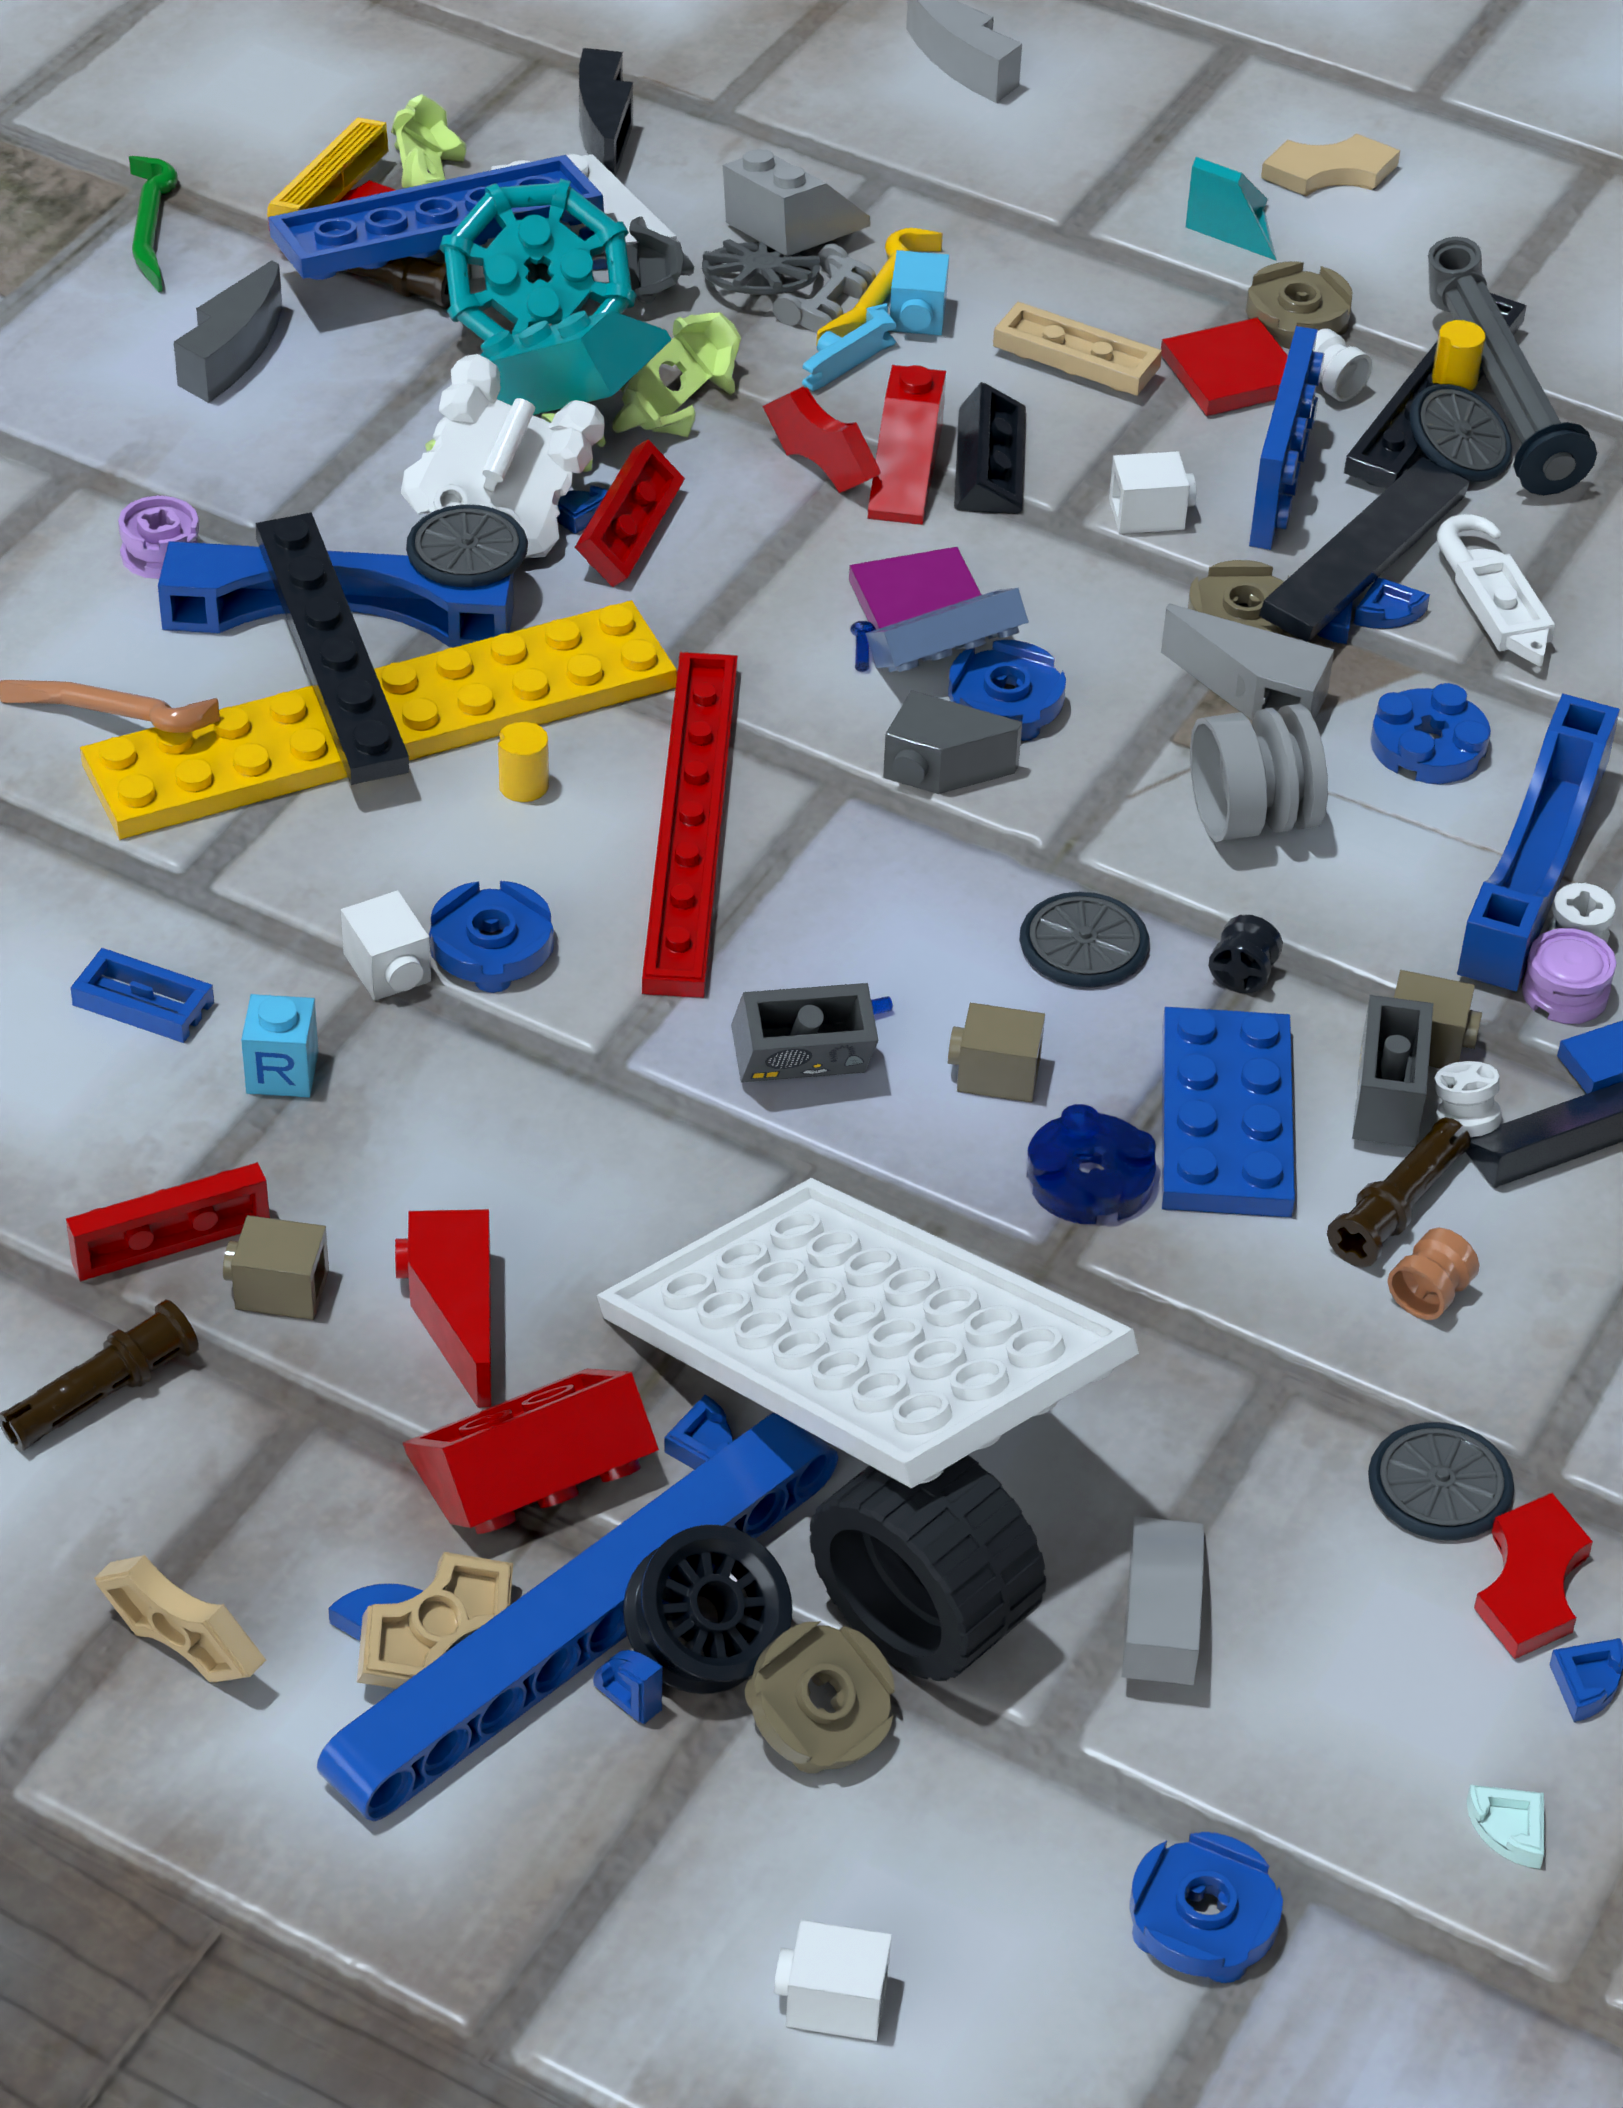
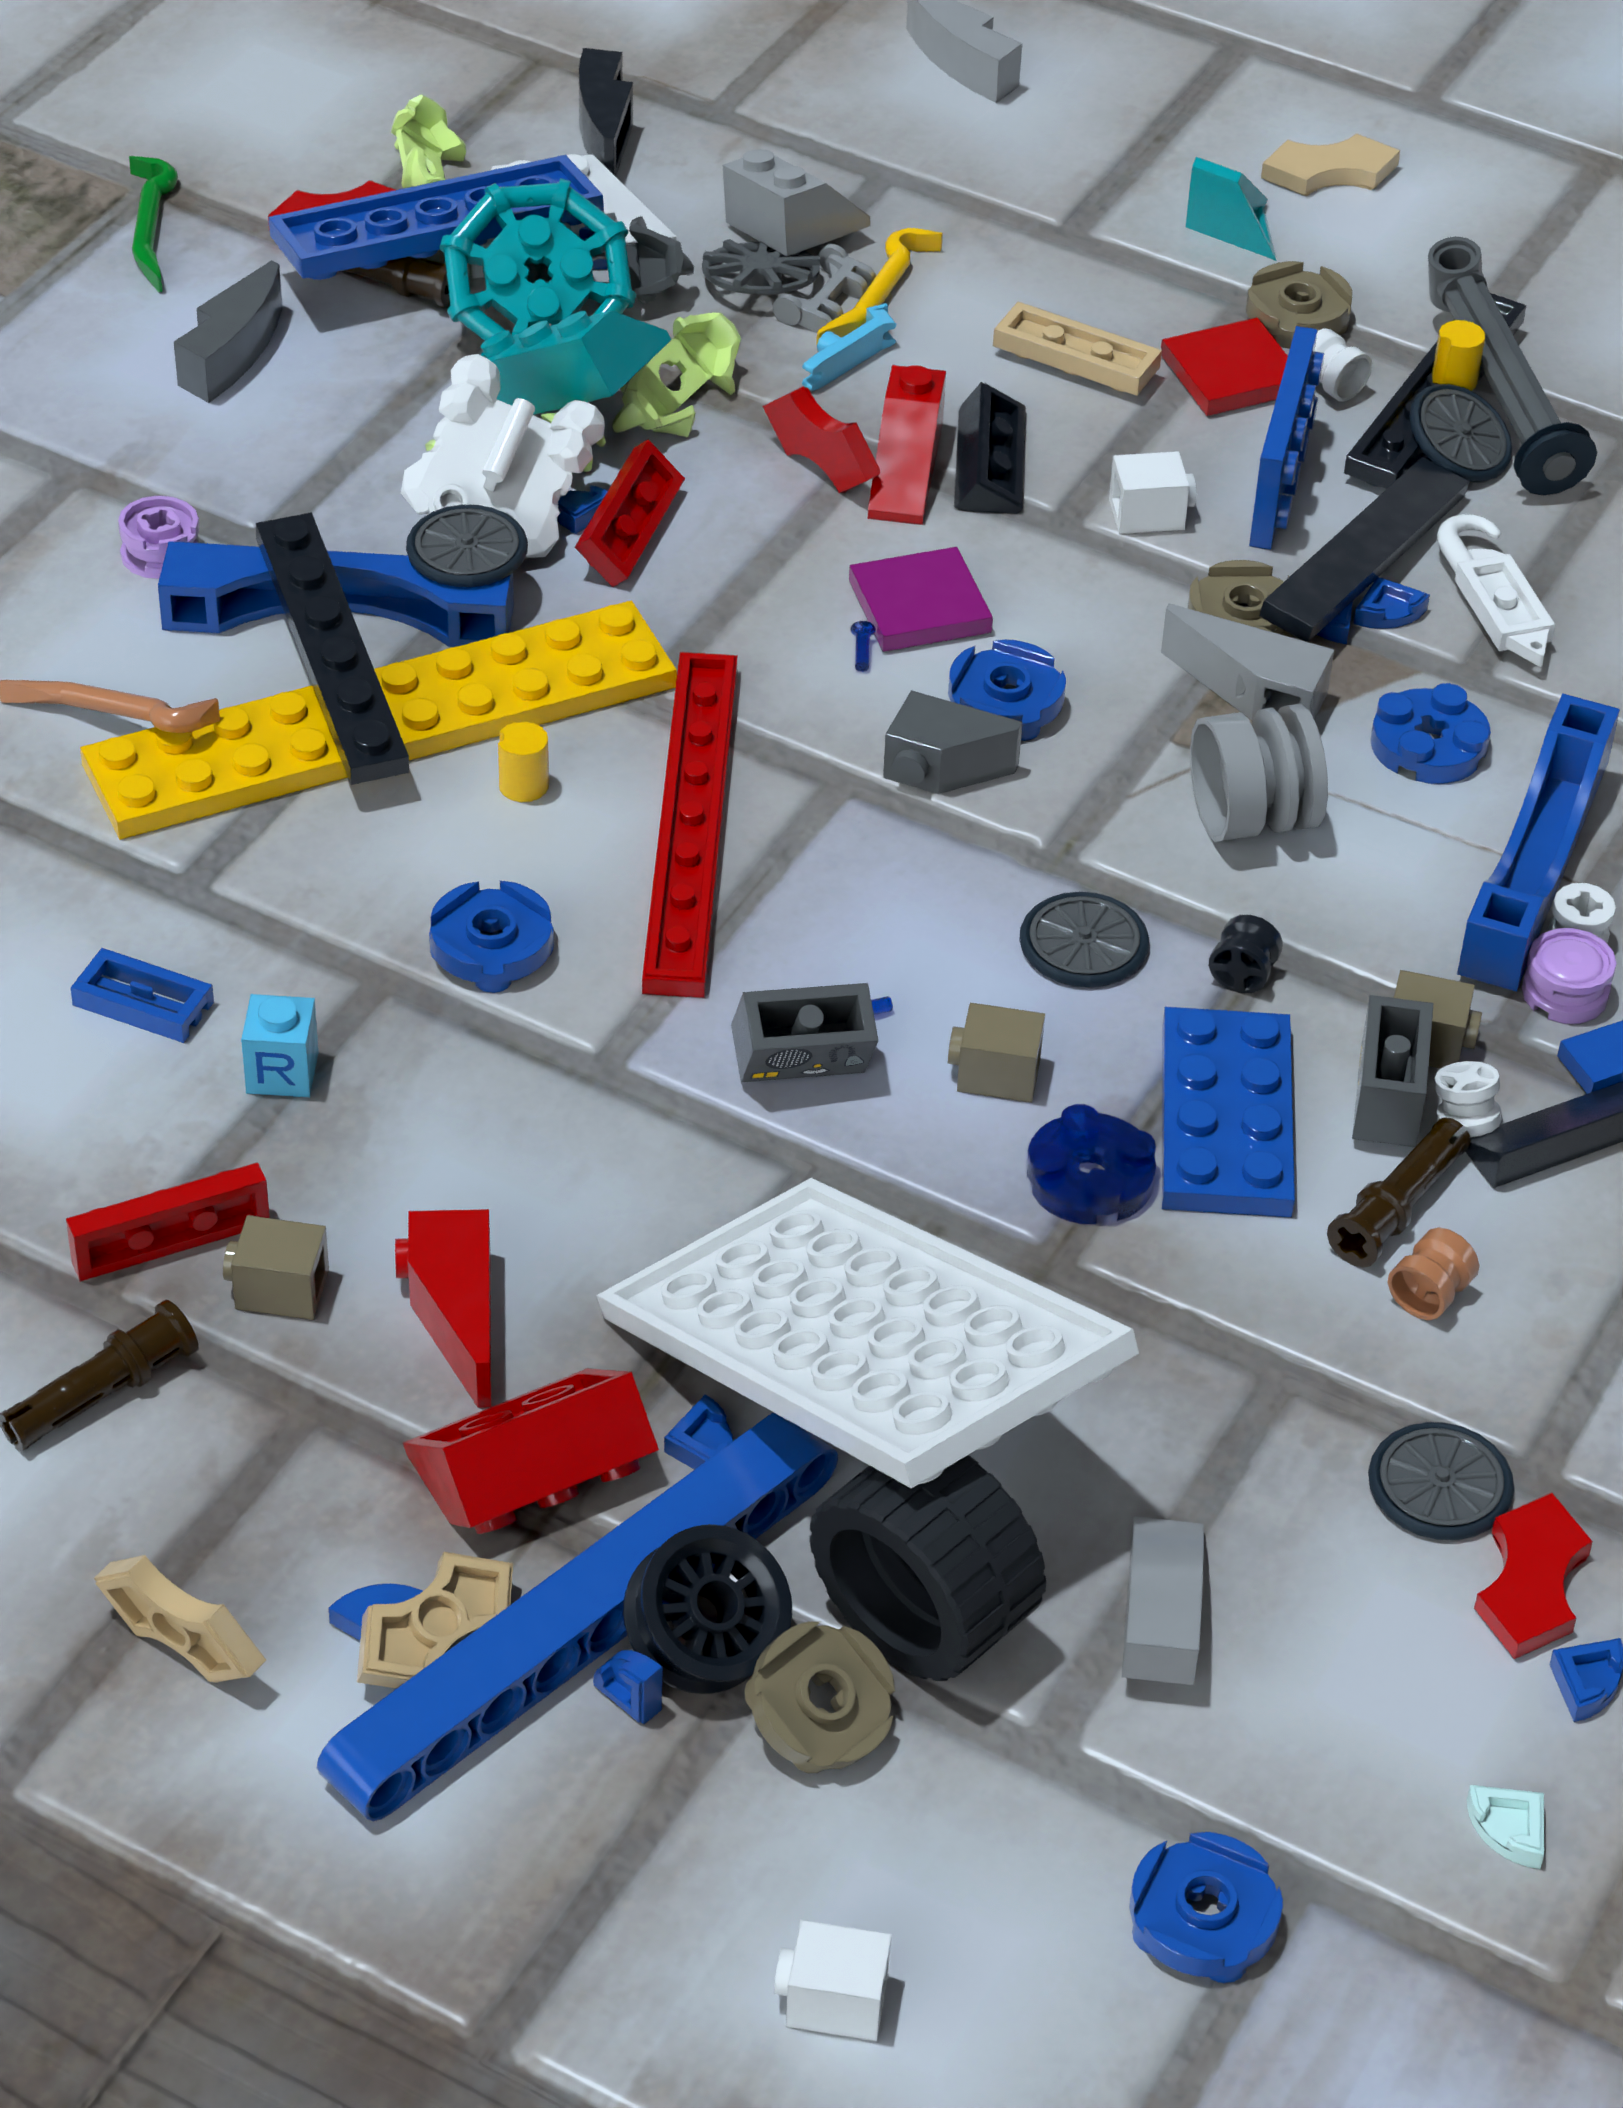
(334, 168): yellow piece -> none
(386, 945): white brick -> none
(919, 292): medium azure brick -> none
(952, 626): sand blue piece -> none

